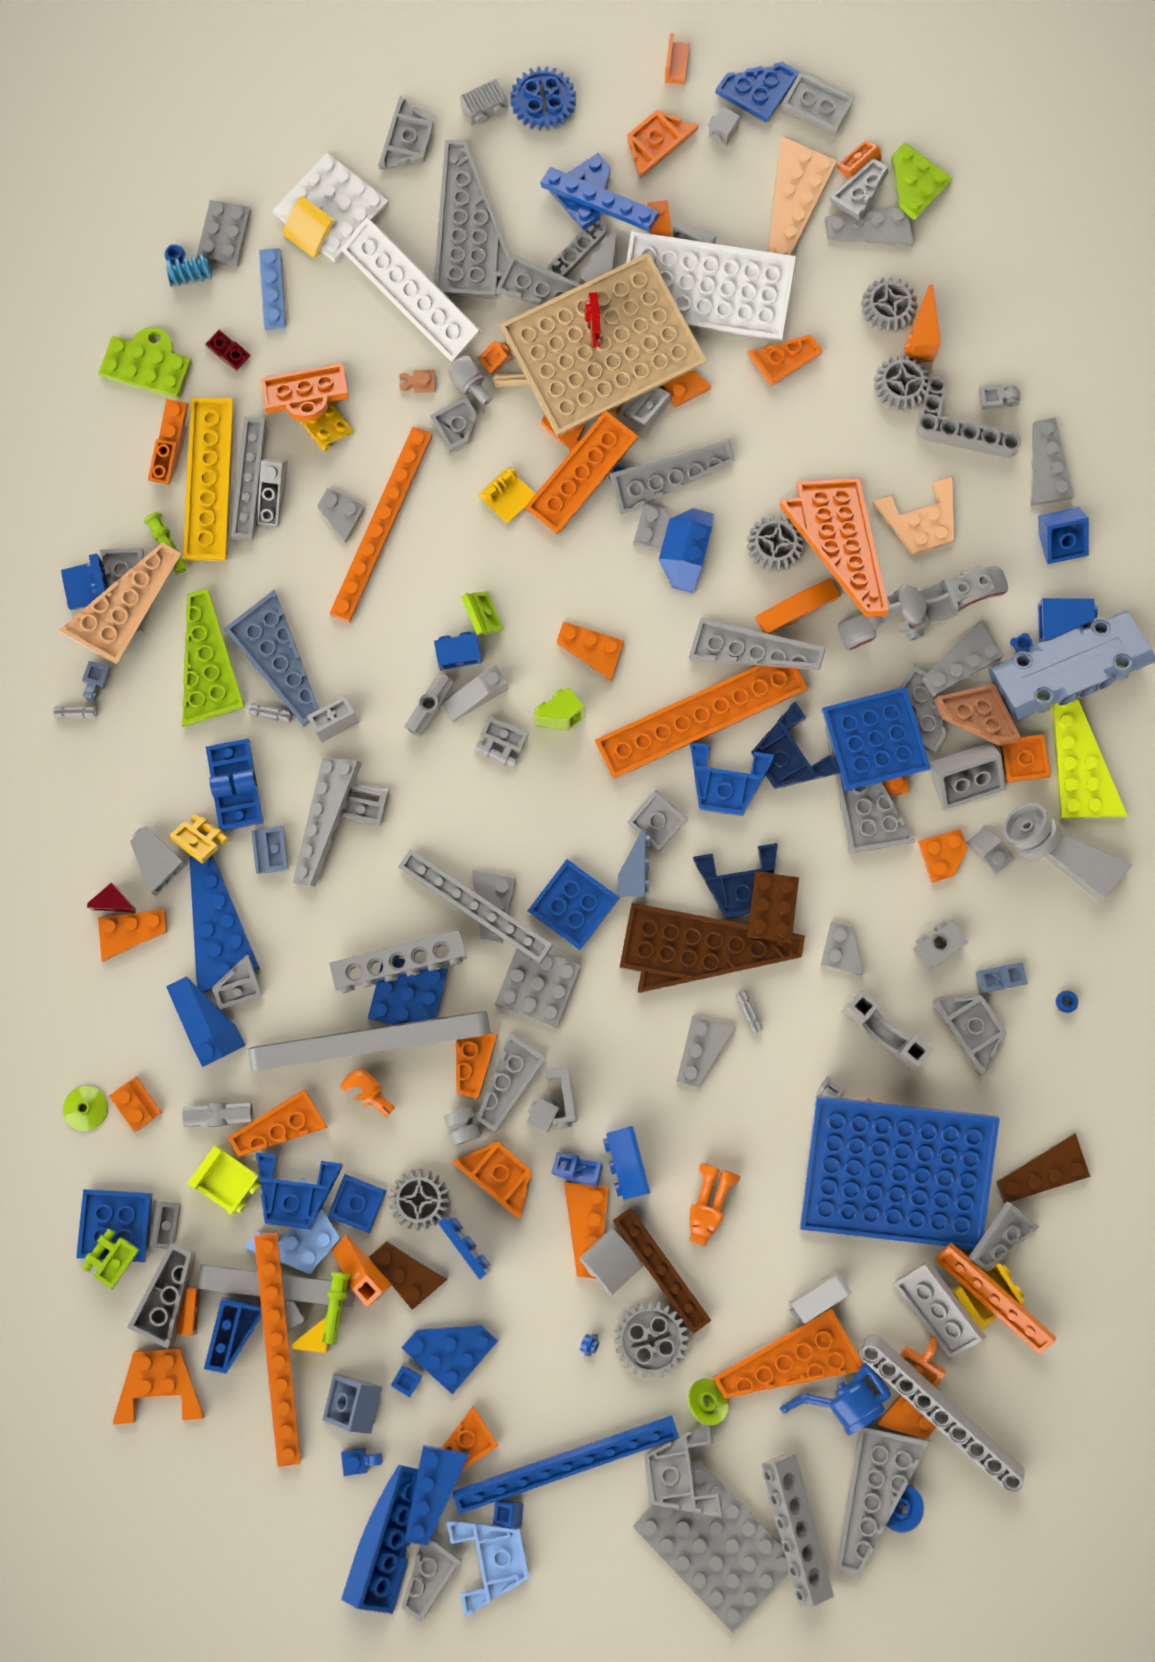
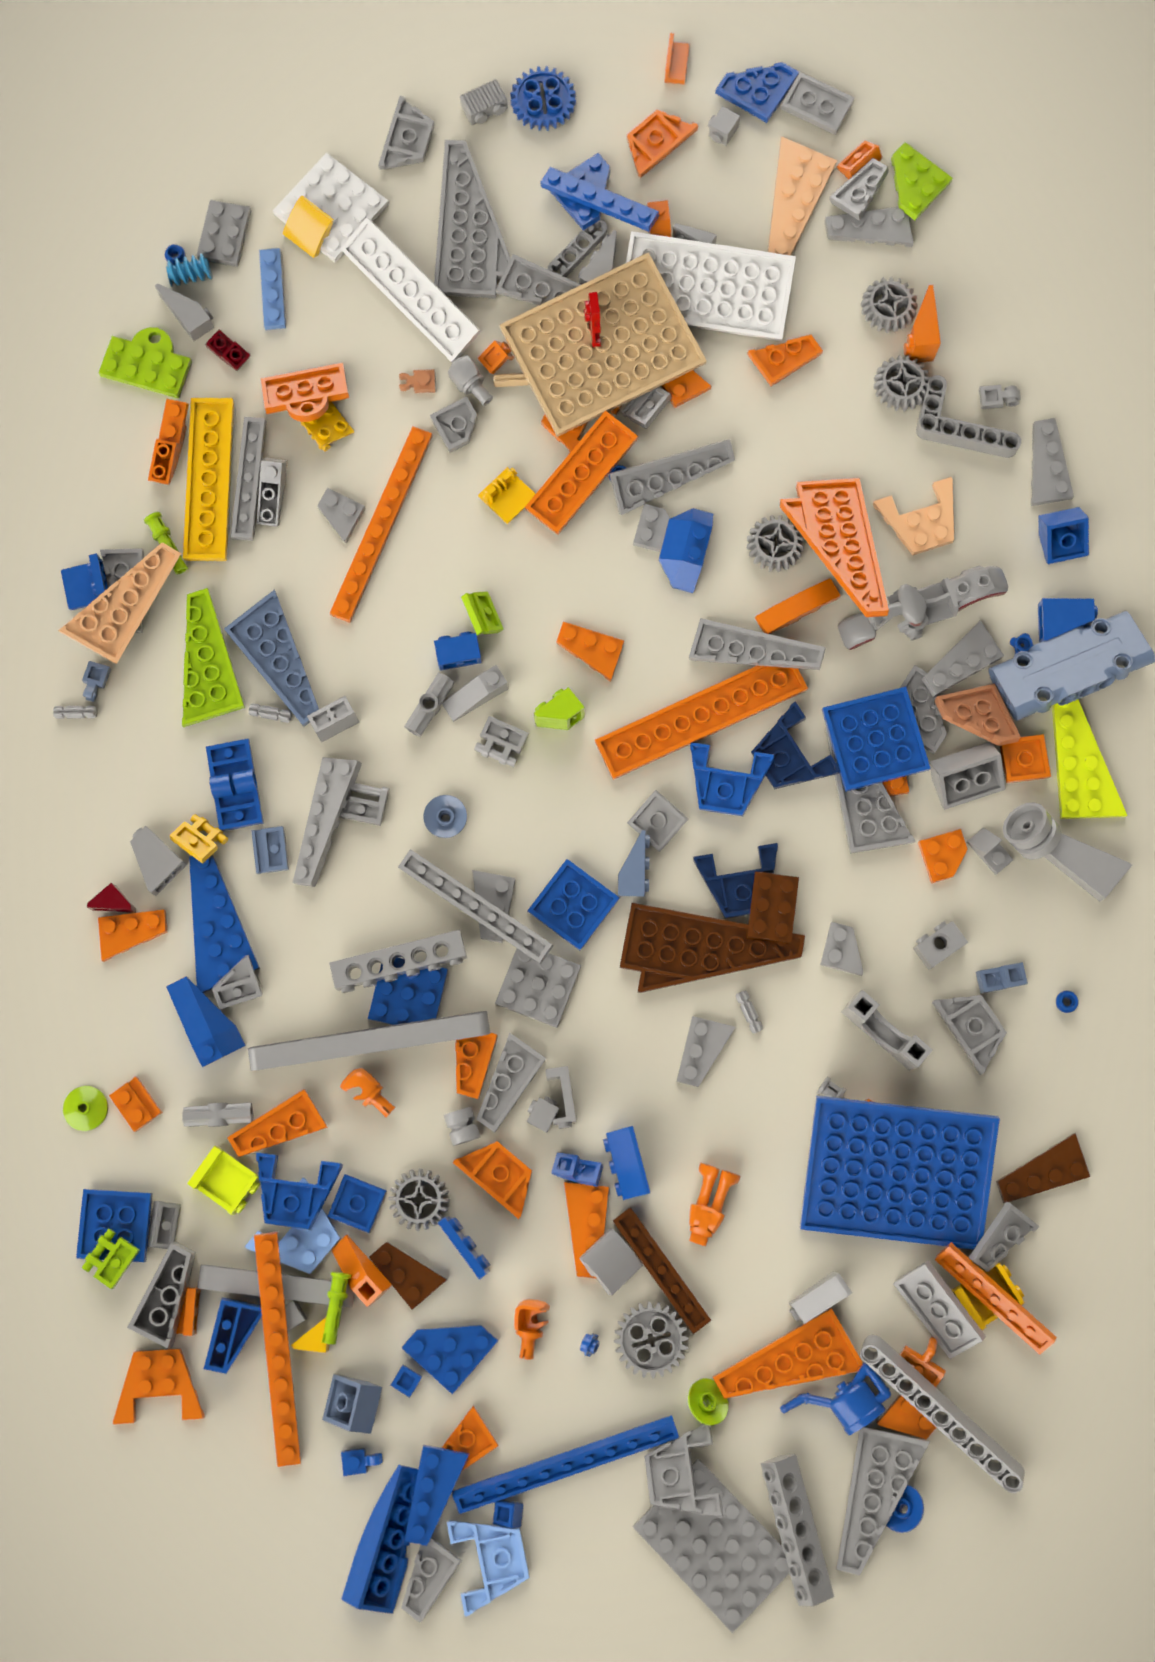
(188, 312): none -> light grey slope
(442, 806): none -> sand blue dish
(528, 1326): none -> orange piece

